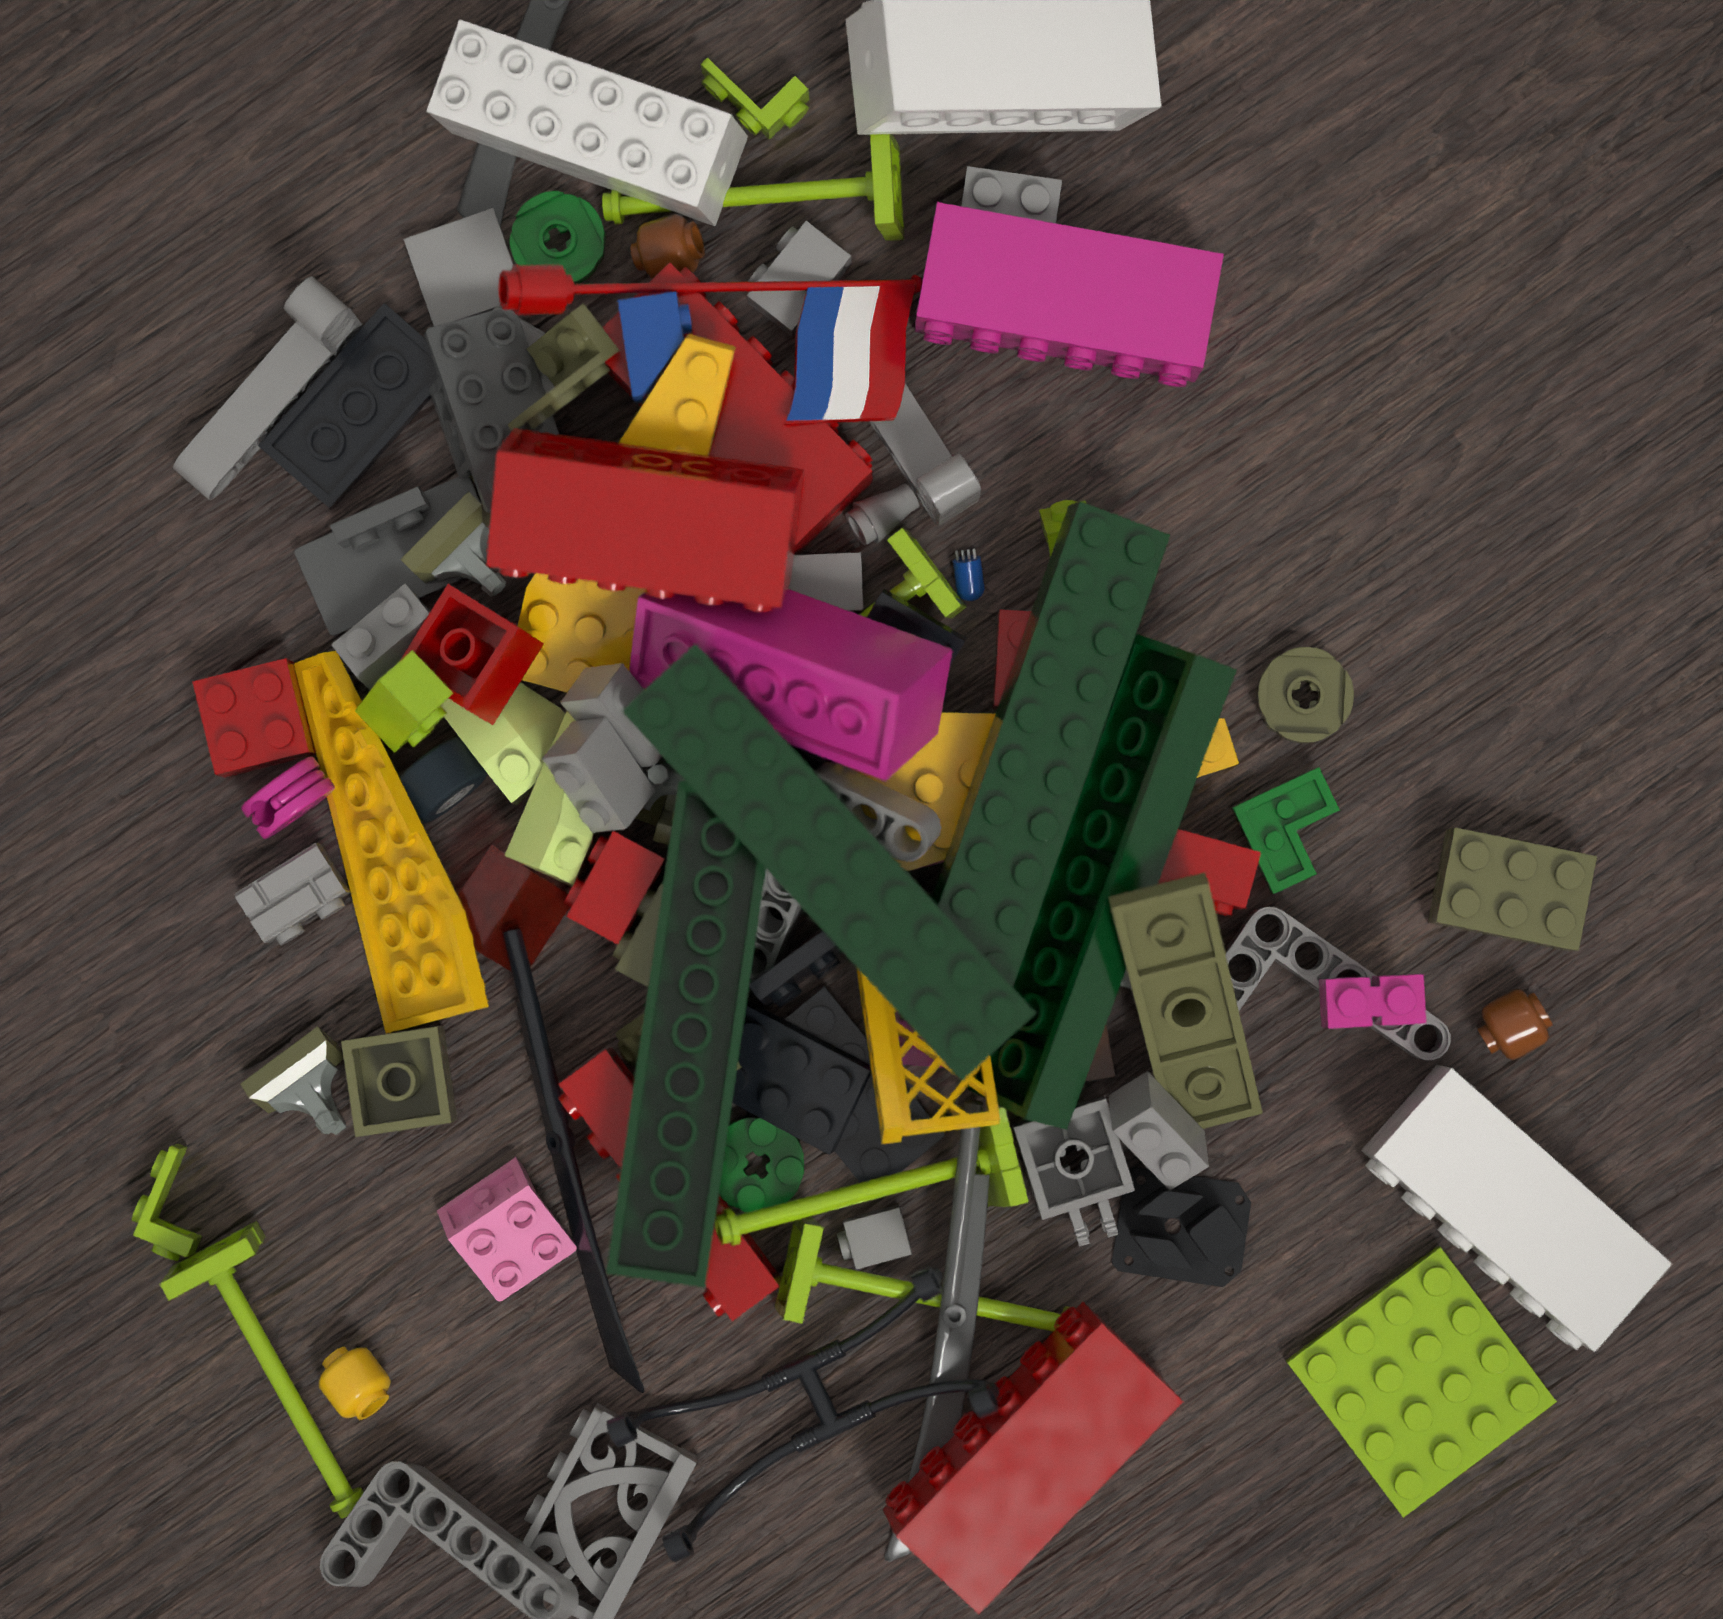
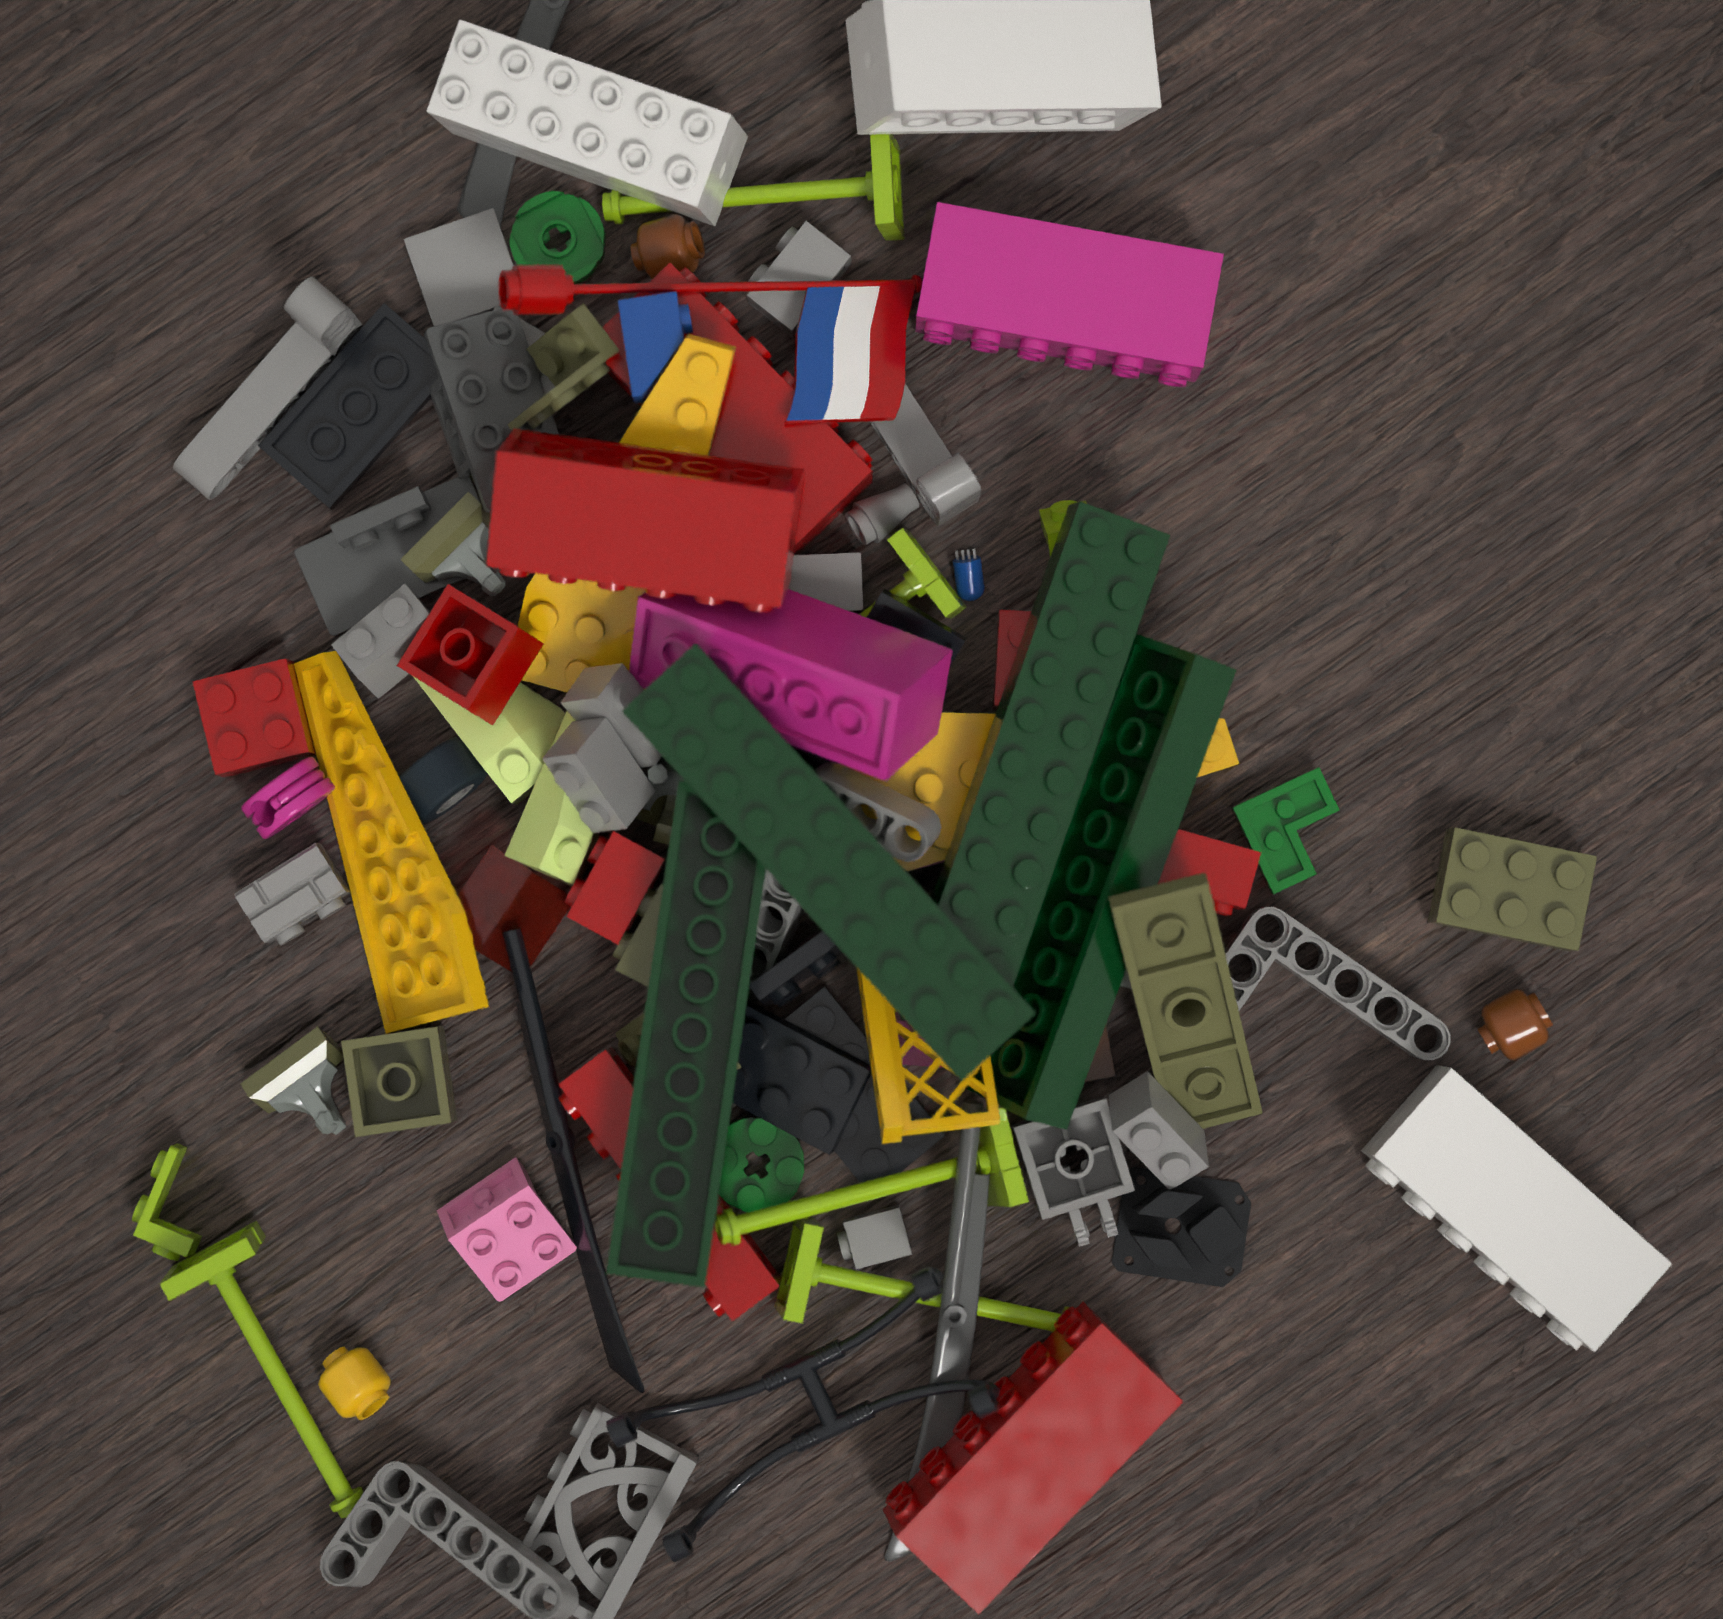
(405, 703): lime brick -> none
(783, 109): lime bracket -> none
(1012, 194): light grey brick -> none
(1324, 676): olive plate -> none
(1353, 1002): dark pink piece -> none
(1421, 1381): lime plate -> none

